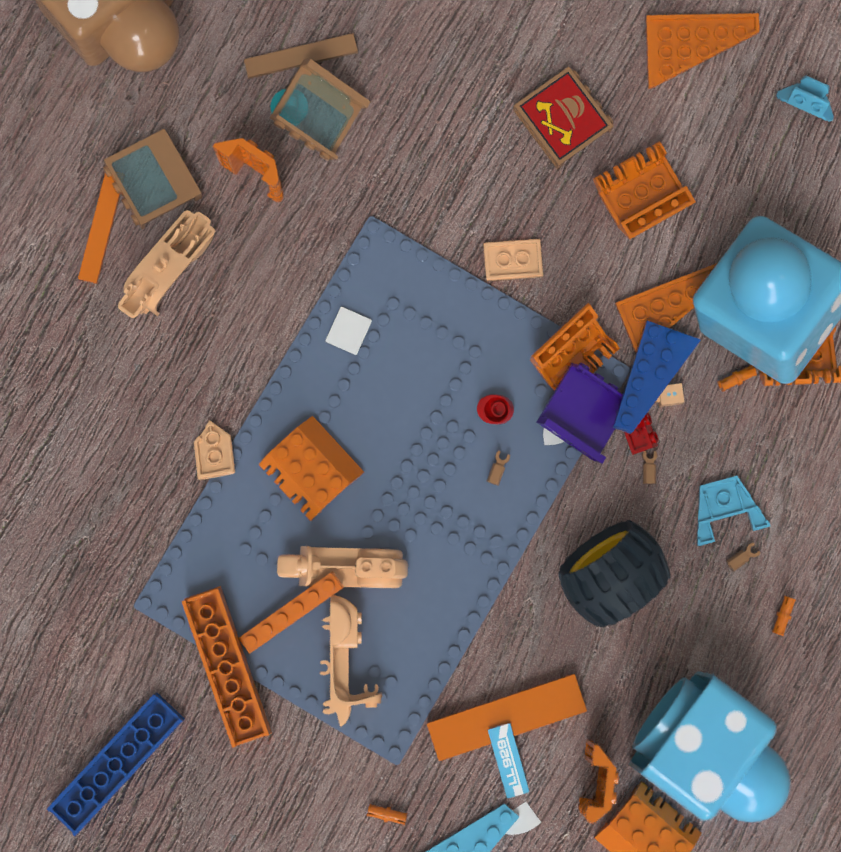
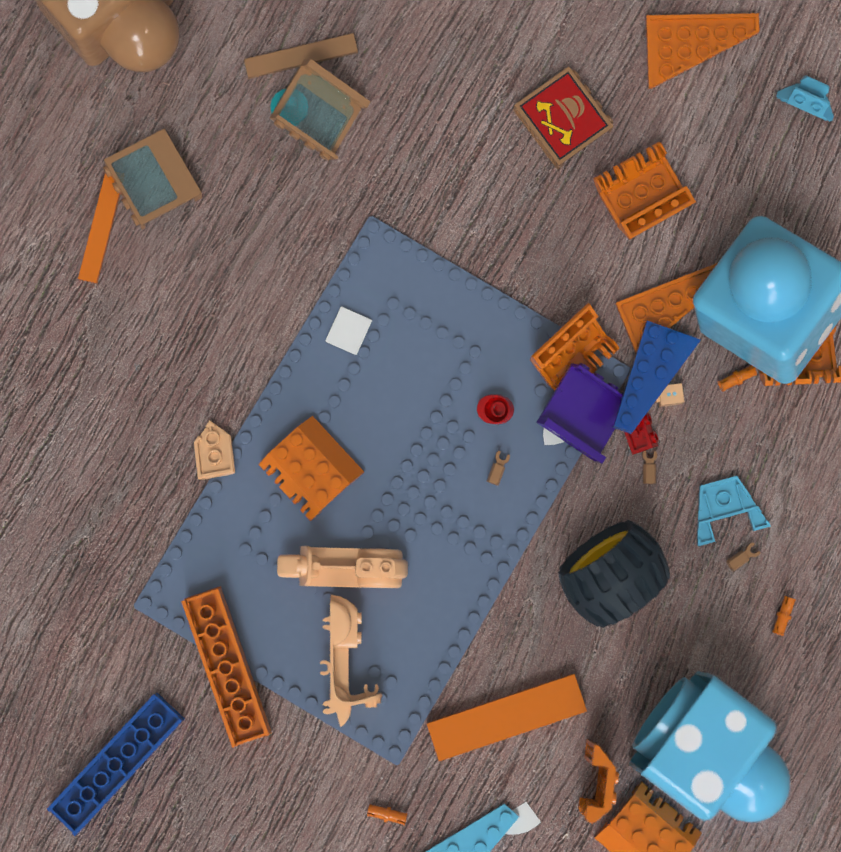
(165, 263): light nougat piece -> none
(236, 152): orange slope -> none
(291, 612): orange plate -> none
(508, 760): medium azure sticker -> none
(513, 259): light nougat tile -> none

